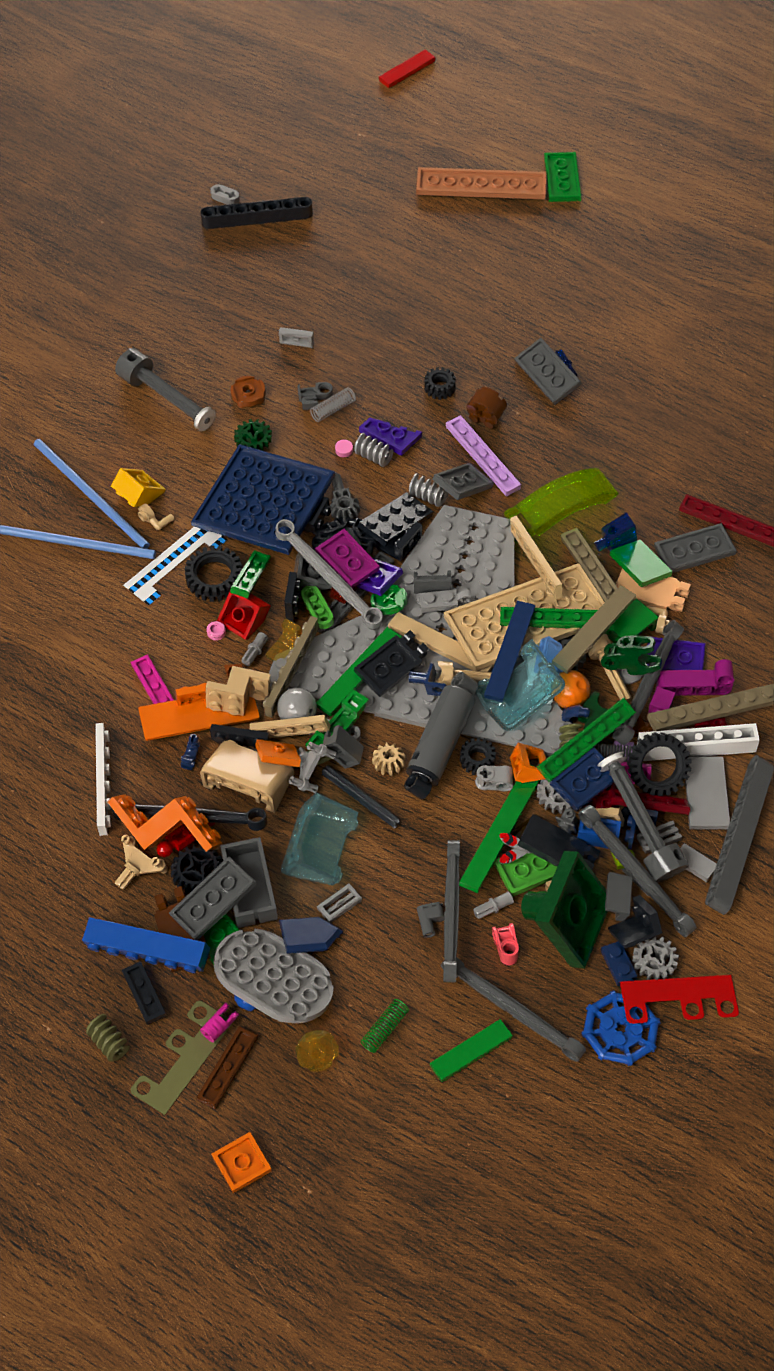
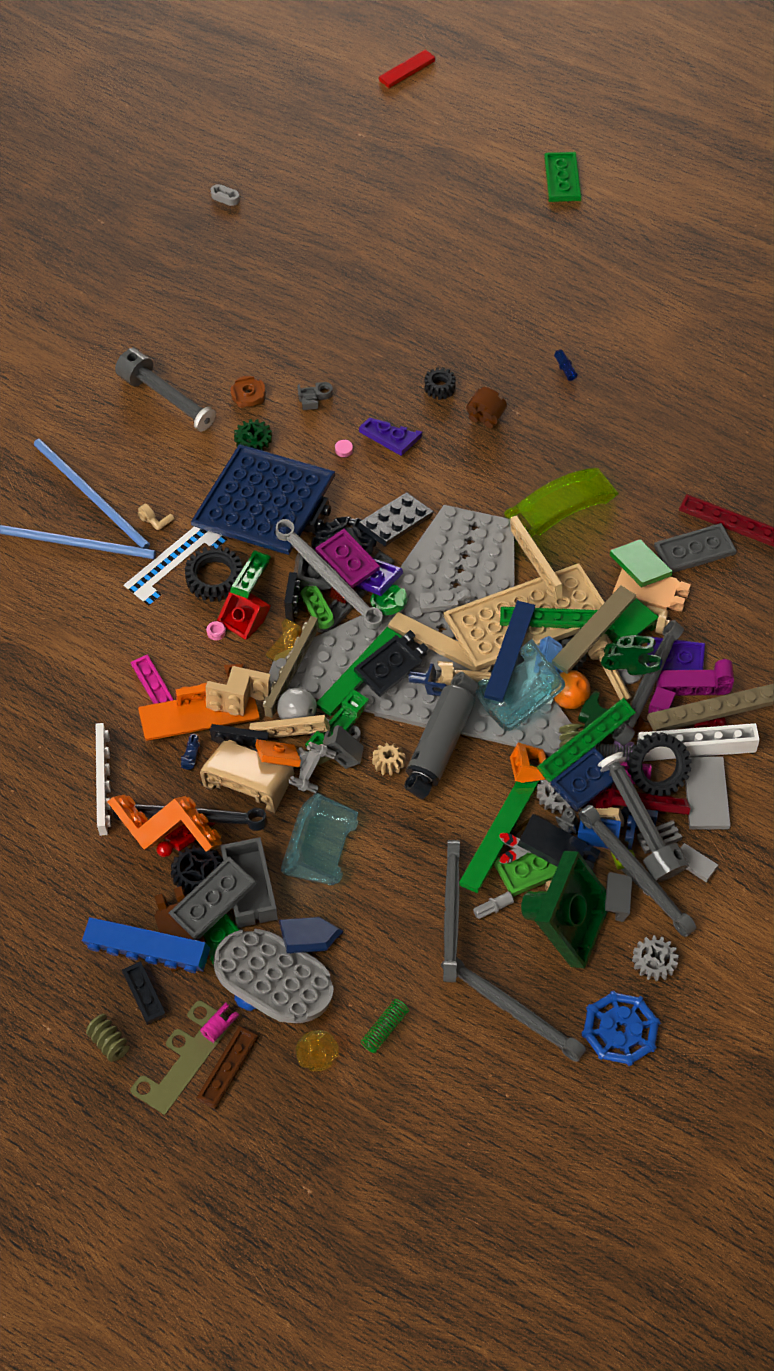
(136, 487): yellow slope -> none
(137, 863): tan axle -> none
(241, 1162): orange plate -> none
(254, 649): light grey axle -> none
(256, 212): black beam -> none
(296, 337): light grey tile -> none
(326, 913): light grey tile -> none
(330, 406): light grey piece -> none
(343, 503): dark grey gear -> none
(361, 796): black axle -> none
(372, 451): light grey piece -> none
(402, 546): black bracket -> none
(427, 491): light grey piece -> none
(428, 915): dark grey piece -> none
(432, 583): dark grey hinge -> none
(463, 481): dark grey tile -> none
(470, 1050): green tile -> none
(477, 746): black tyre -> none
(481, 183): nougat plate -> none
(483, 455): lavender plate -> none
(496, 778): light grey piece -> none
(505, 941): coral piece -> none
(547, 371): dark grey tile -> none
(574, 711): dark blue piece -> none
(589, 562): dark tan plate -> none
(617, 533): clear blue torso -> none
(618, 963): dark blue plate -> none
(641, 927): black bracket -> none
(684, 989): red piece -> none
(739, 835): dark grey beam -> none

